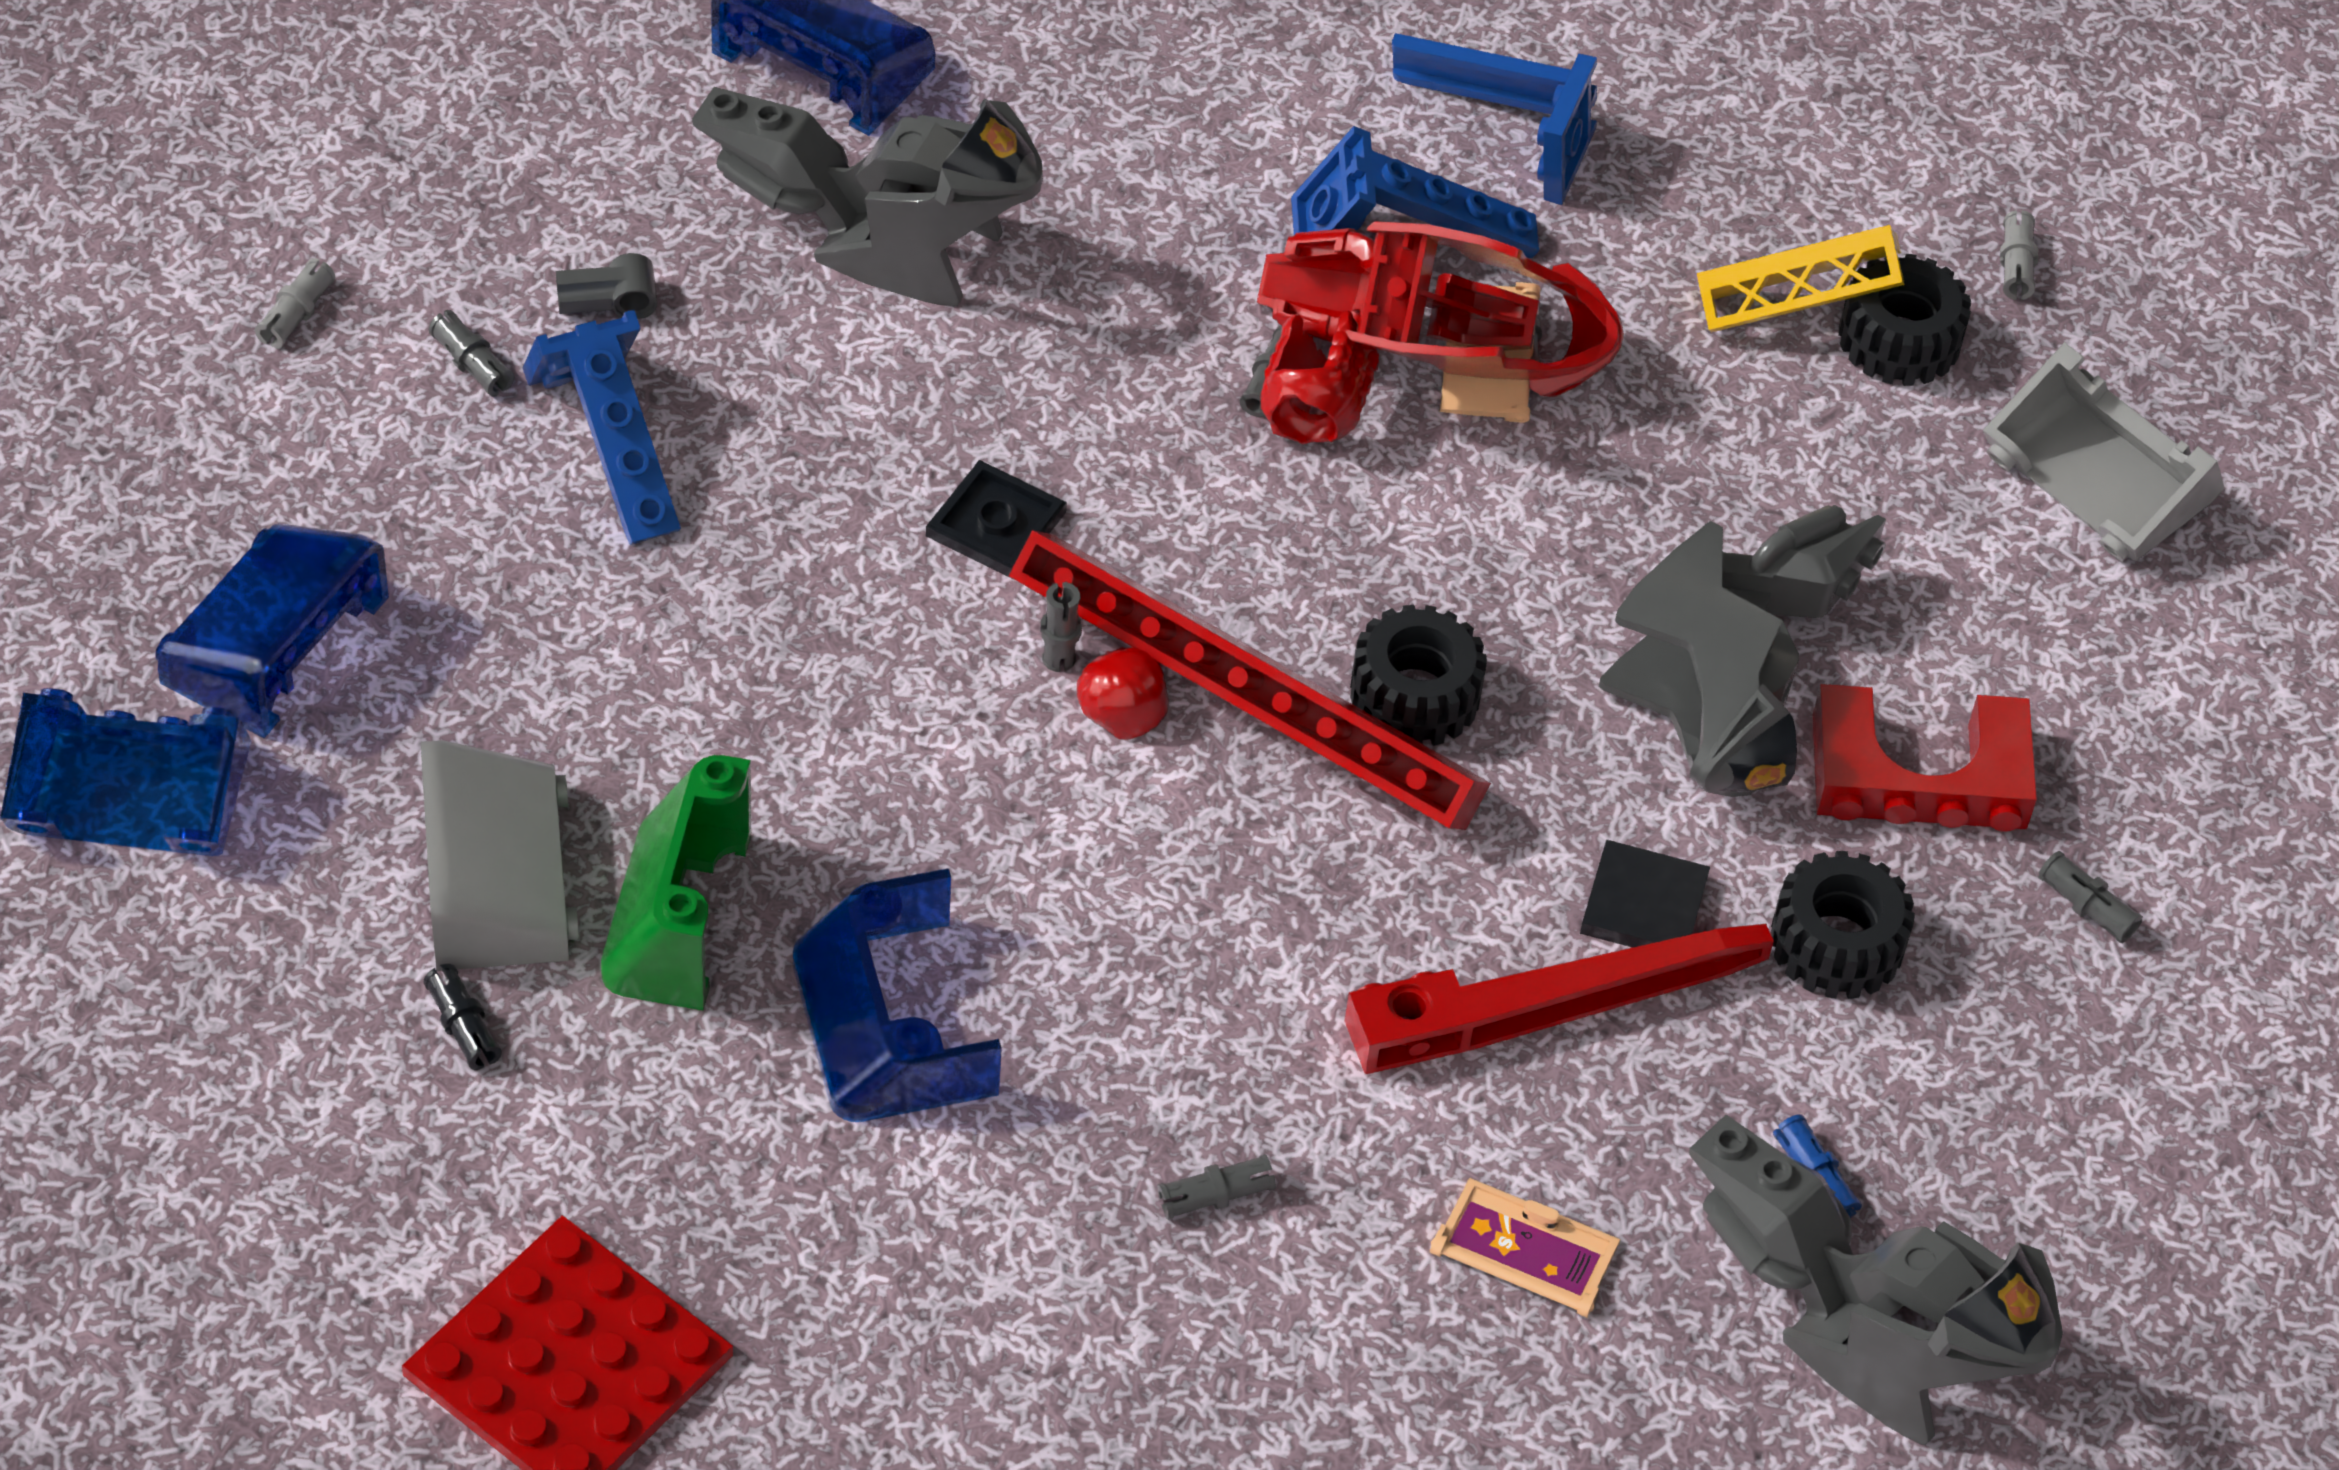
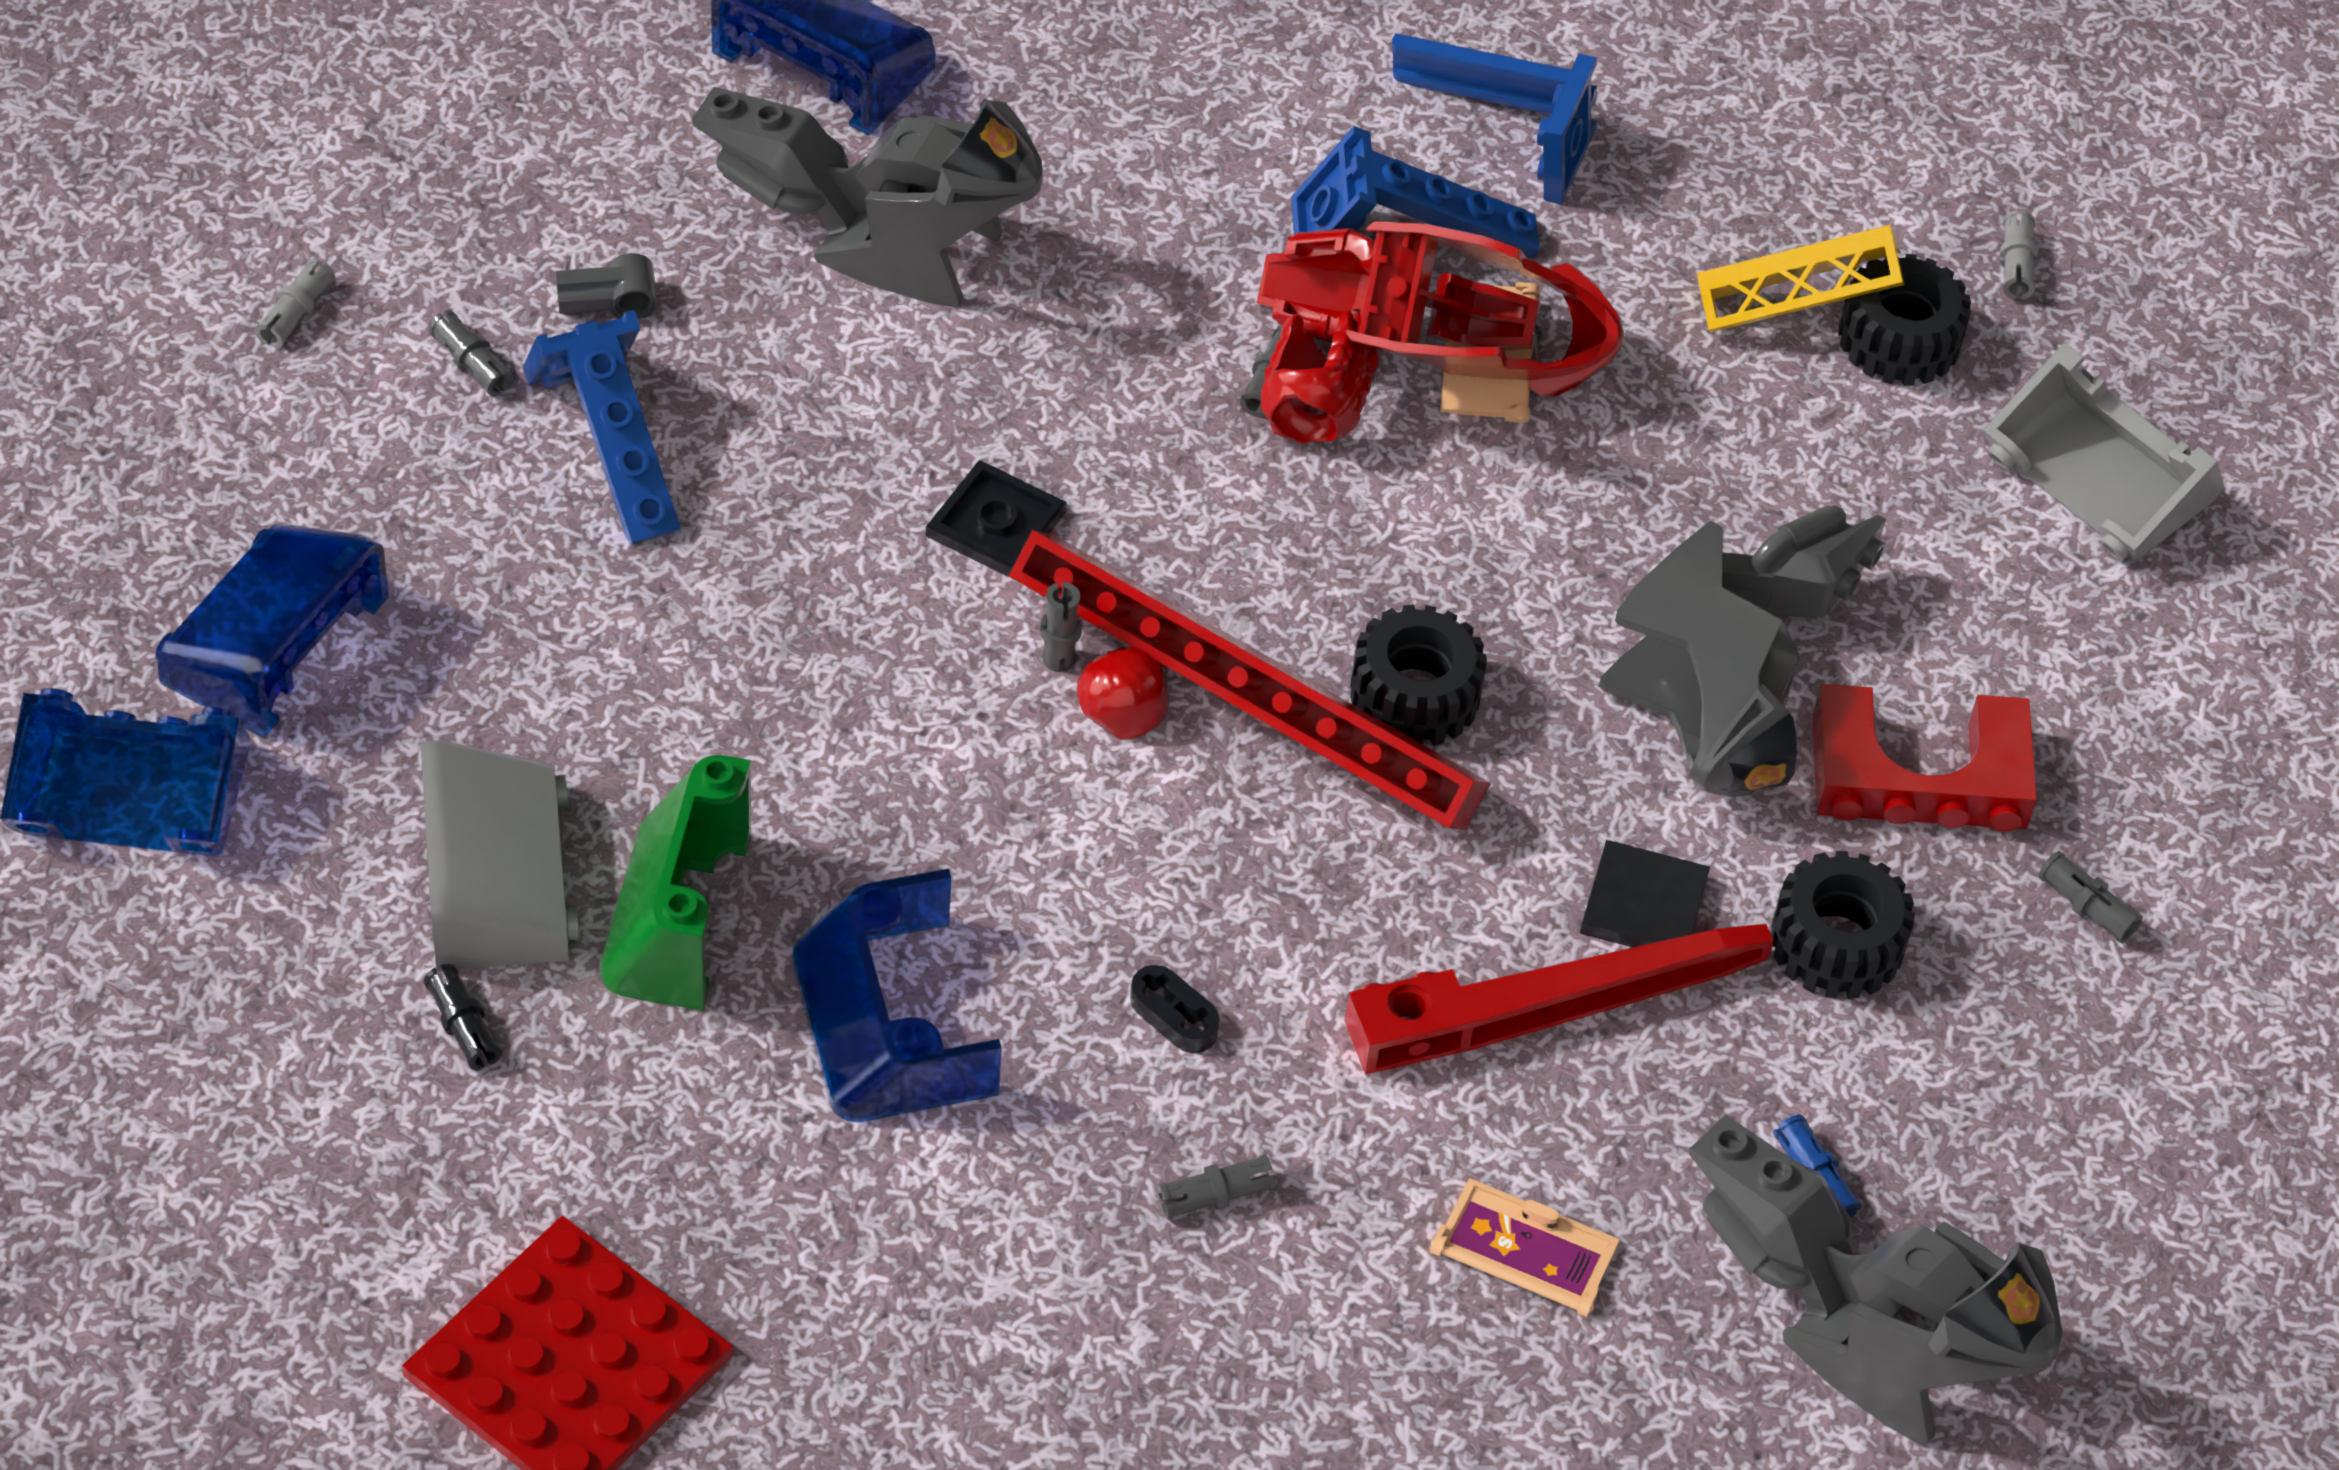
(1169, 1013): none -> black beam

